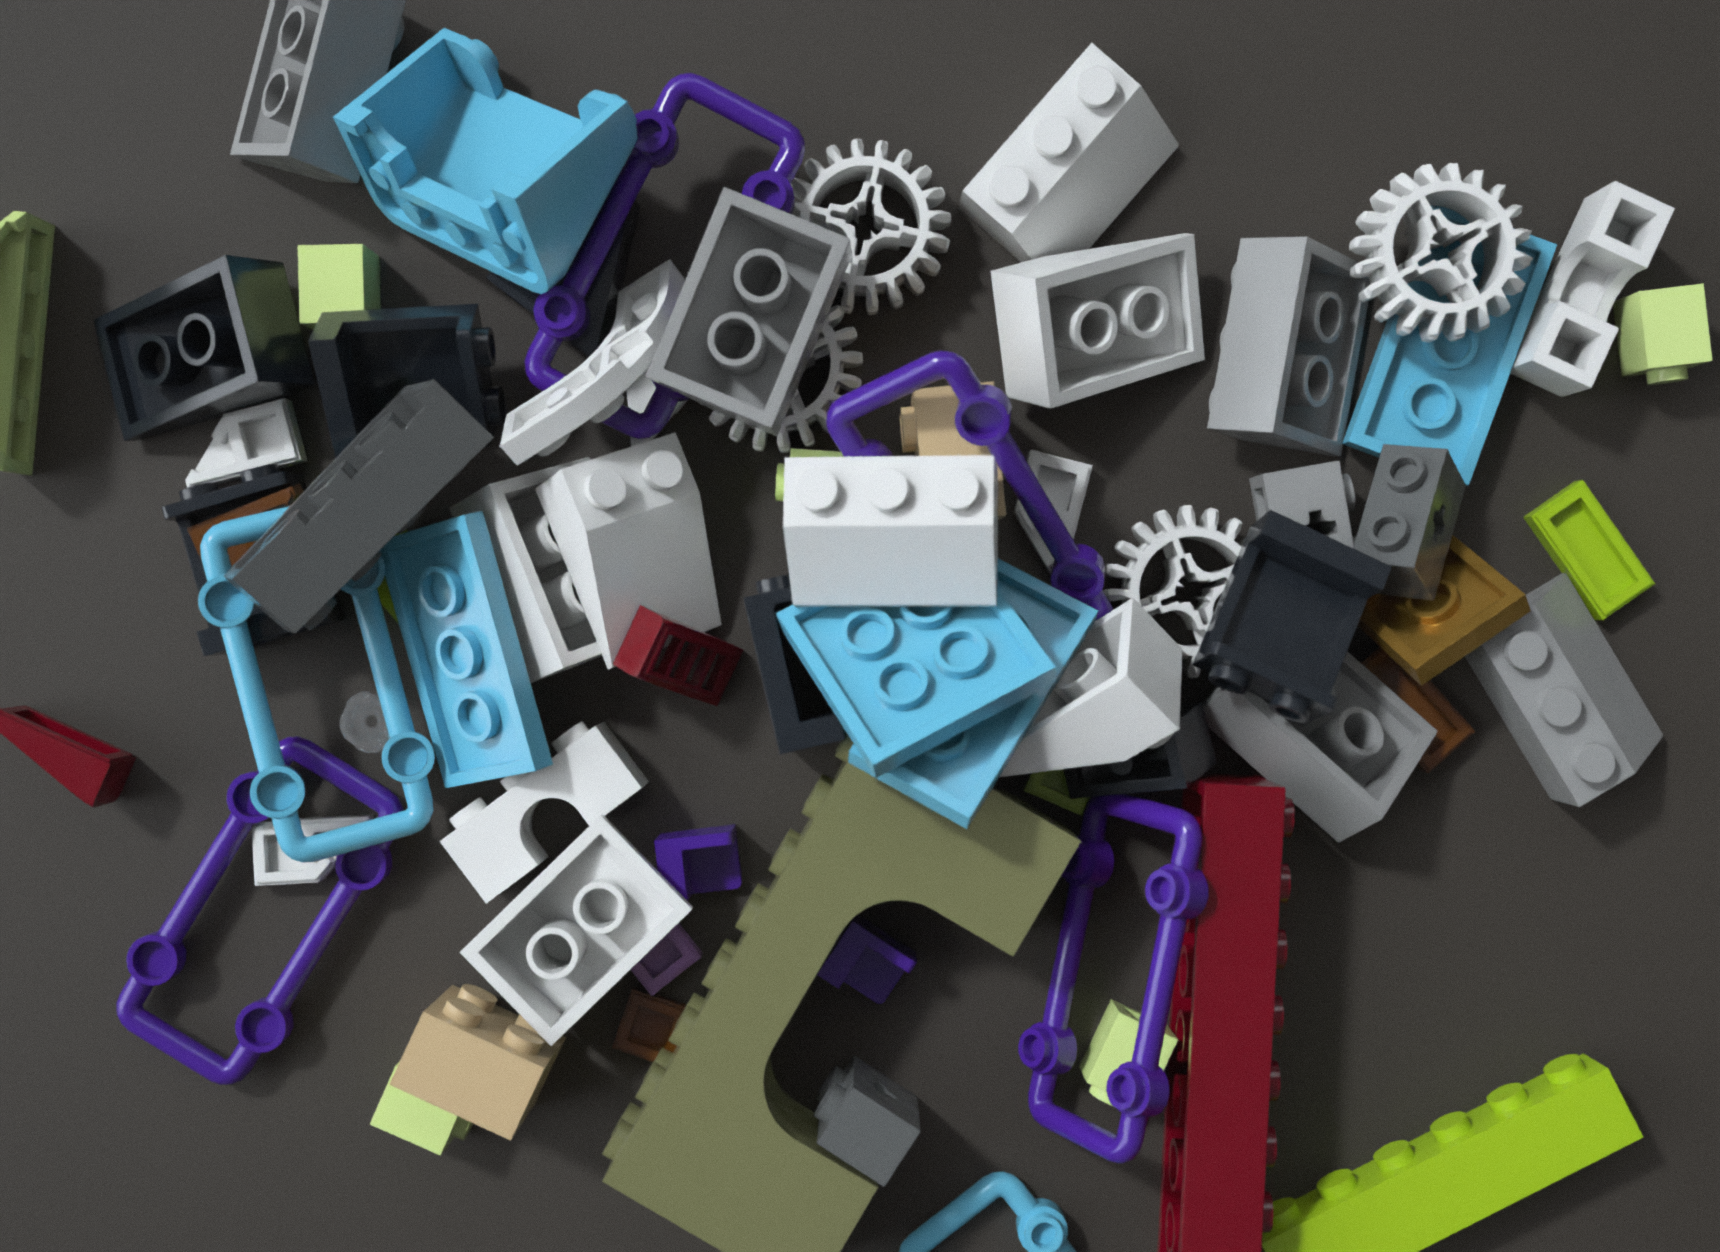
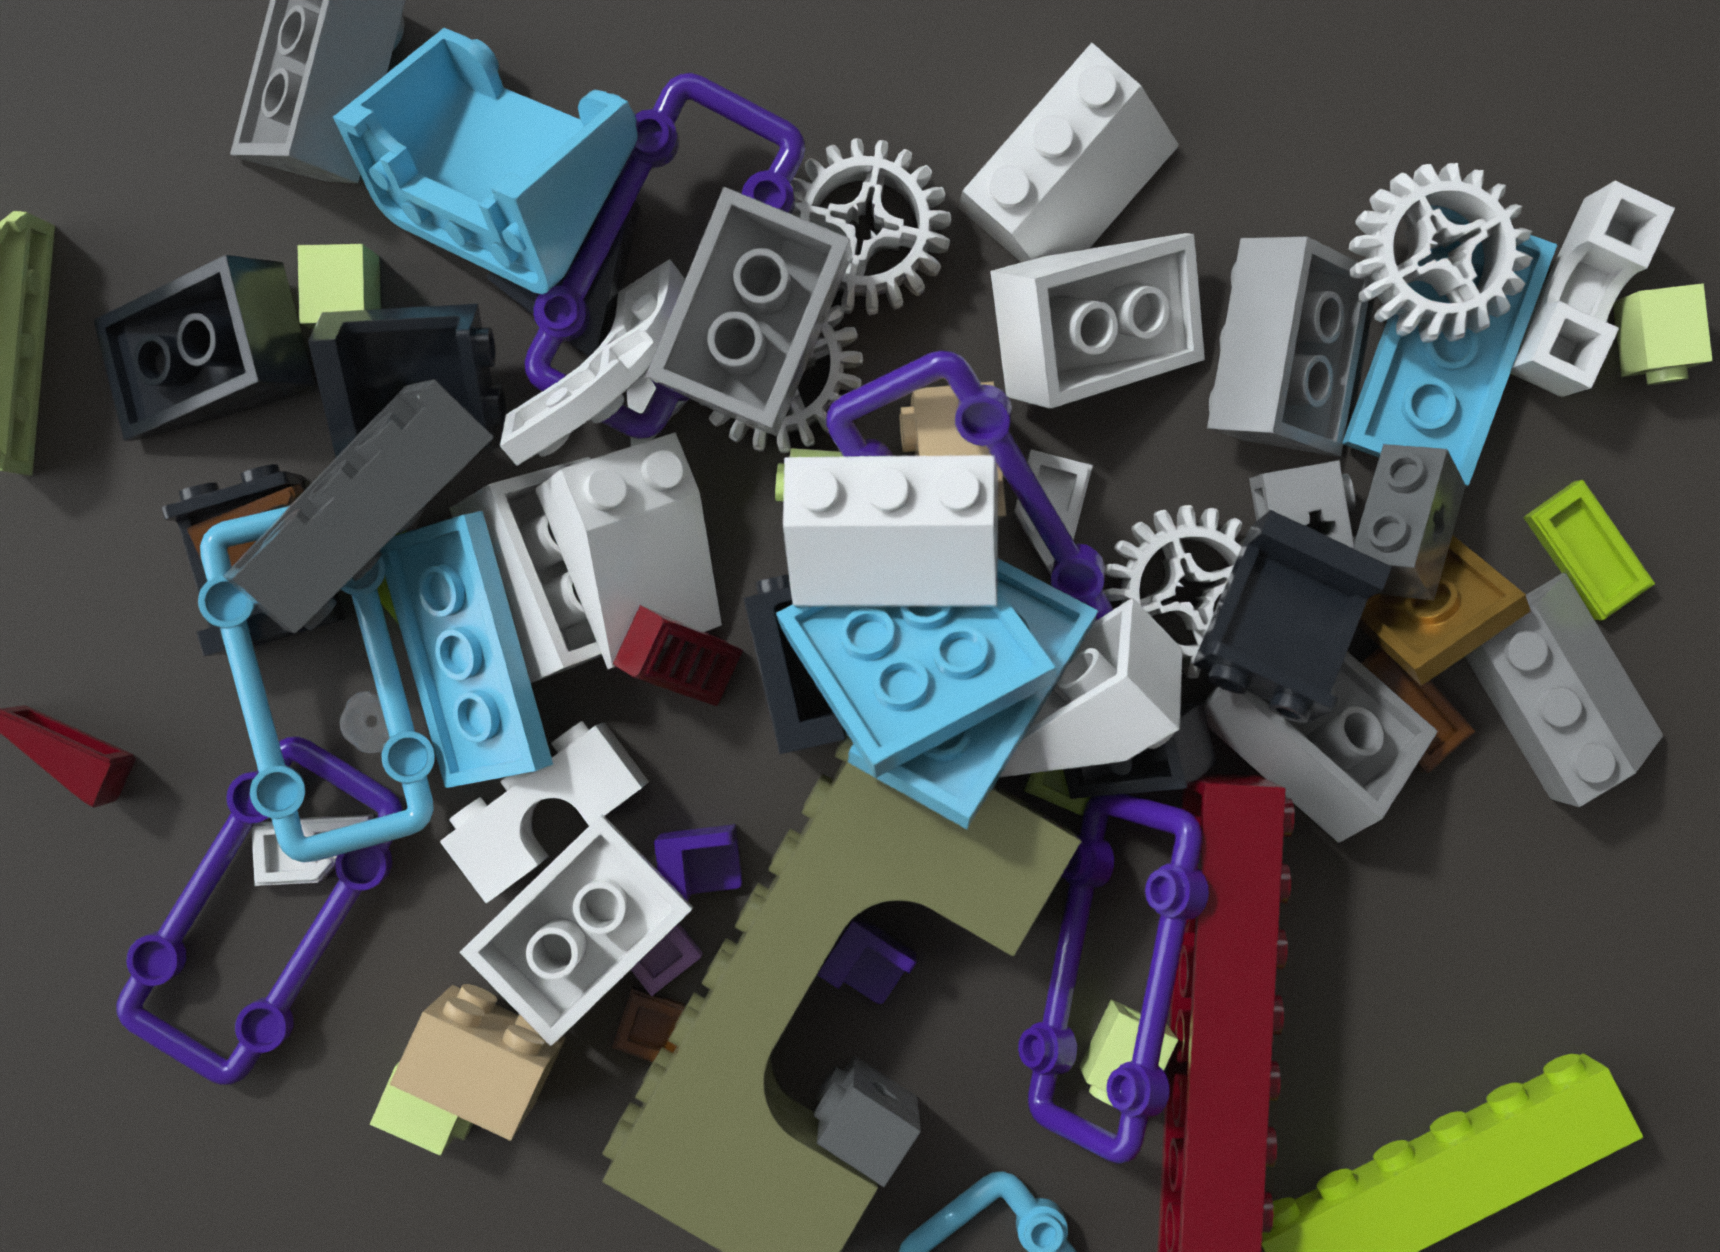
(251, 440): white tile -> none

